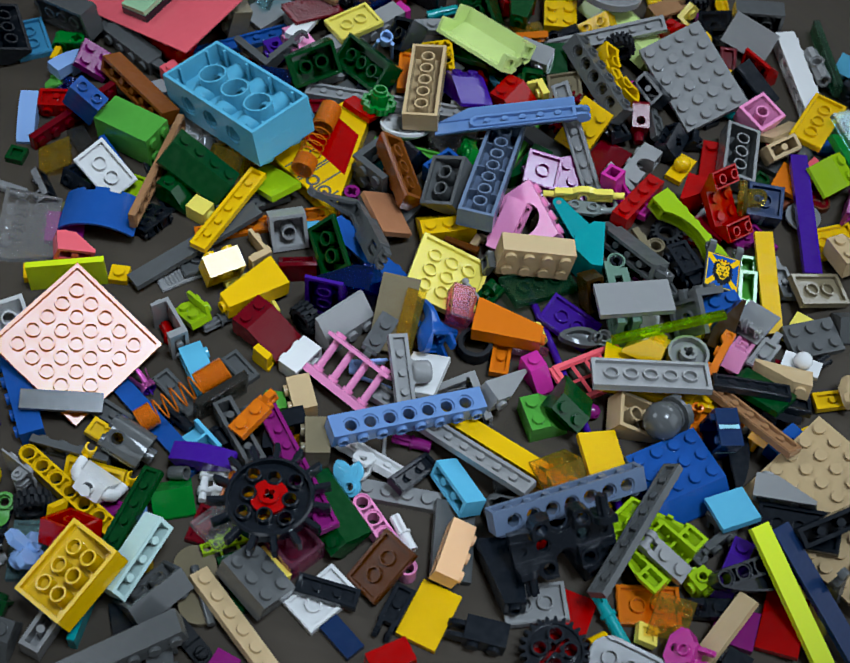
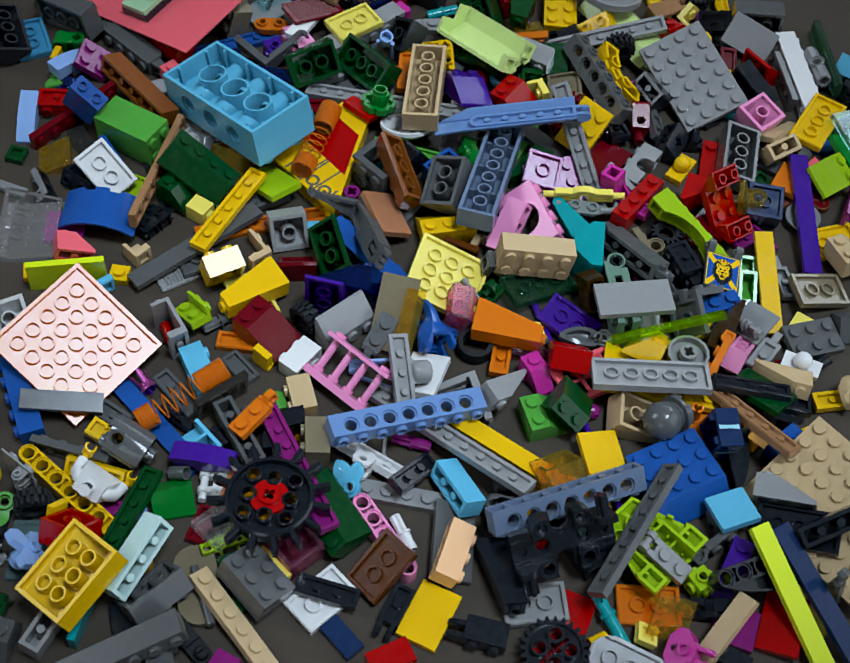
(107, 282): none -> medium azure tile
(137, 254): none -> tan panel
(230, 341): none -> orange tile
(269, 26): none -> orange plate
(569, 358): none -> red slope
(783, 82): none -> dark grey plate

